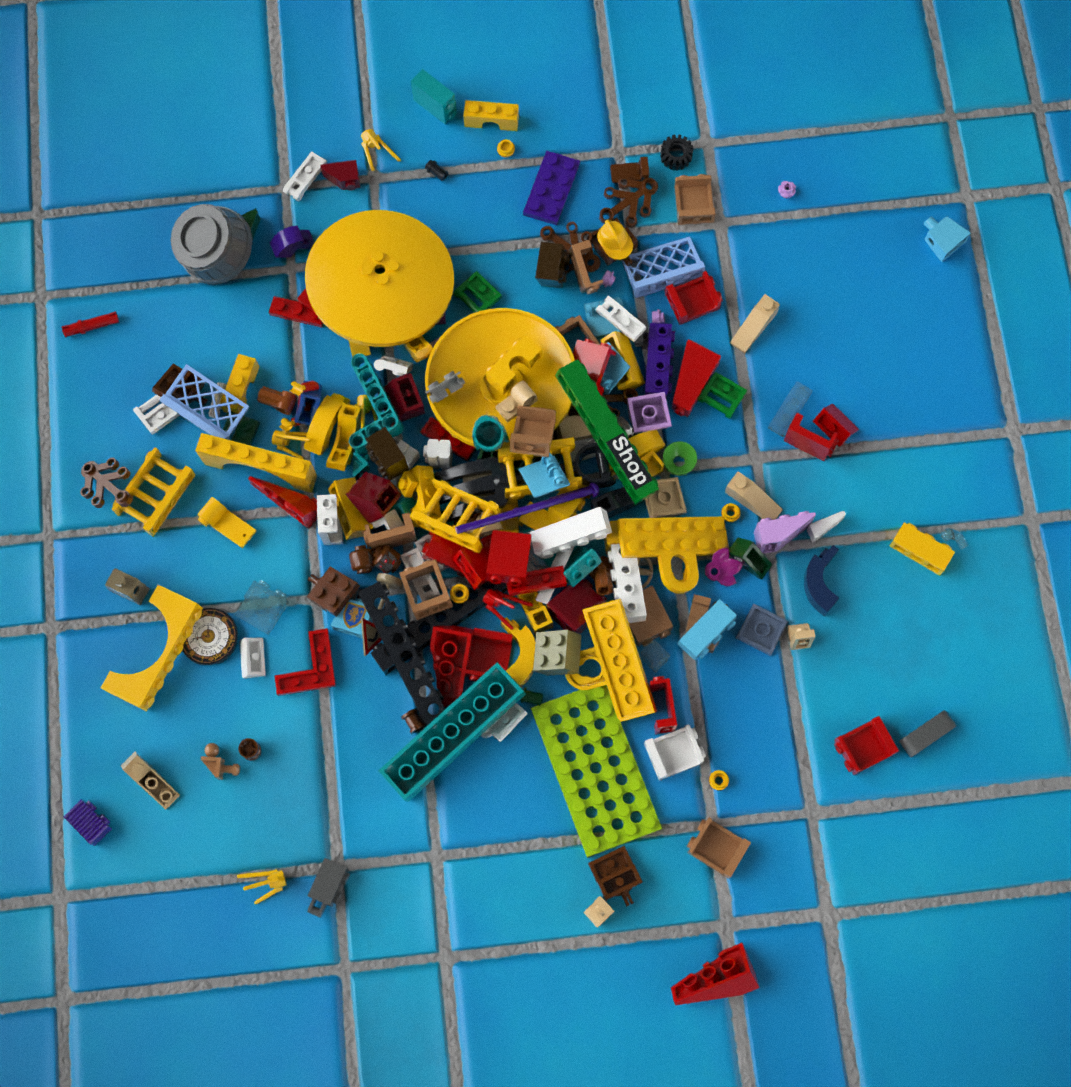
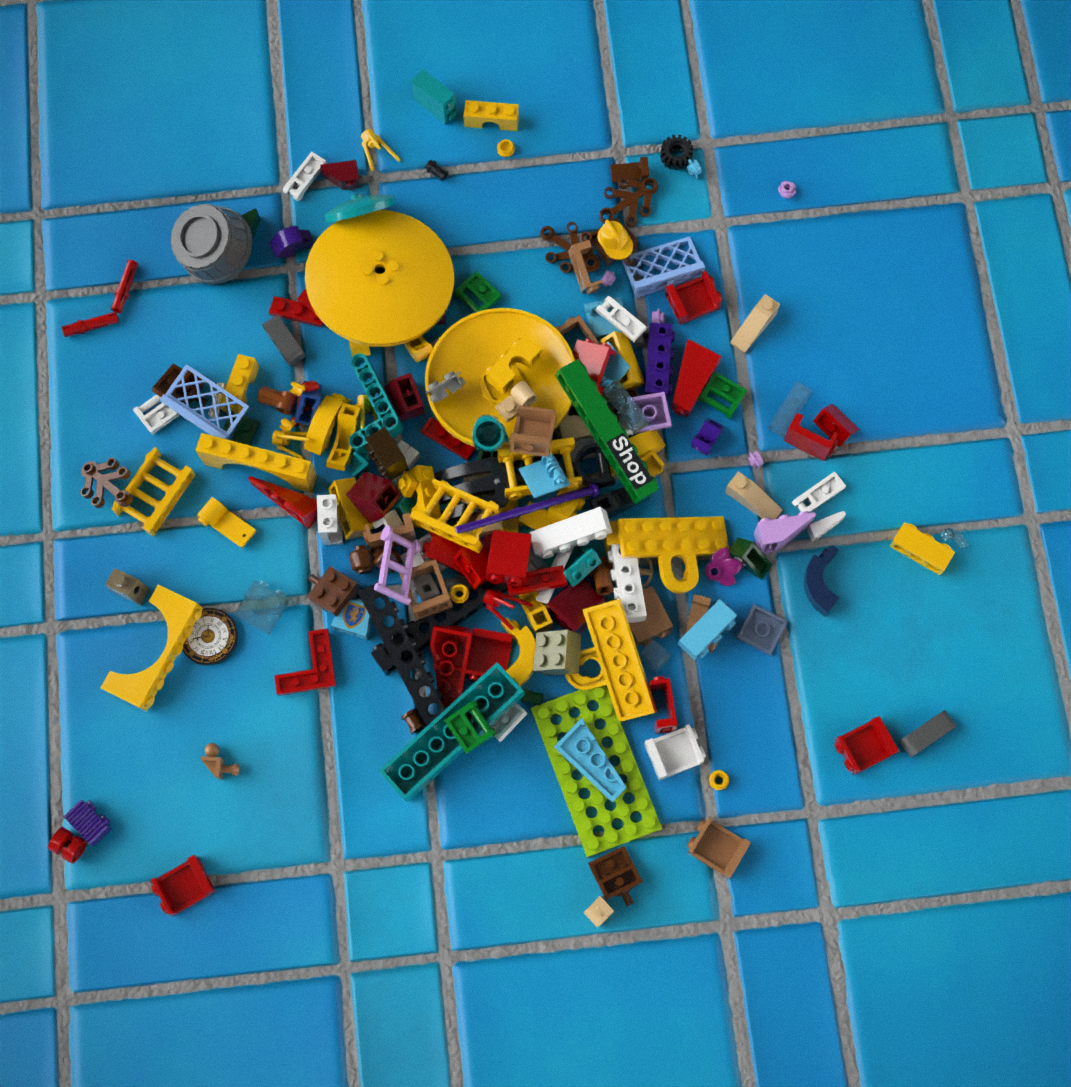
(67, 845): none -> red wheel
(122, 292): none -> red pin
(150, 780): tan slope -> none
(183, 886): none -> red panel
(248, 746): reddish brown wheel -> none
(252, 657): white slope -> none
(275, 880): yellow plant -> none
(283, 340): none -> dark grey beam
(327, 886): dark grey brick -> none
(359, 206): none -> teal dish
(369, 632): dark tan piece -> none
(398, 366): white plate -> none
(413, 548): none -> lavender piece
(438, 454): white brick -> none
(465, 732): none -> green plate
(551, 188): dark purple plate -> none
(552, 265): dark brown brick -> none
(589, 759): none -> medium azure wing
(626, 406): none -> clear light blue plate
(667, 500): tan plate -> none
(682, 450): bright green piece -> none
(694, 168): none -> medium azure plate
(694, 199): medium nougat panel -> none
(707, 436): none -> dark purple brick
(723, 978): red wedge -> none
(731, 507): yellow plate -> none
(755, 460): none -> lavender plate
(800, 636): tan plate -> none
(820, 493): none -> white plate
(945, 236): medium azure torso -> none

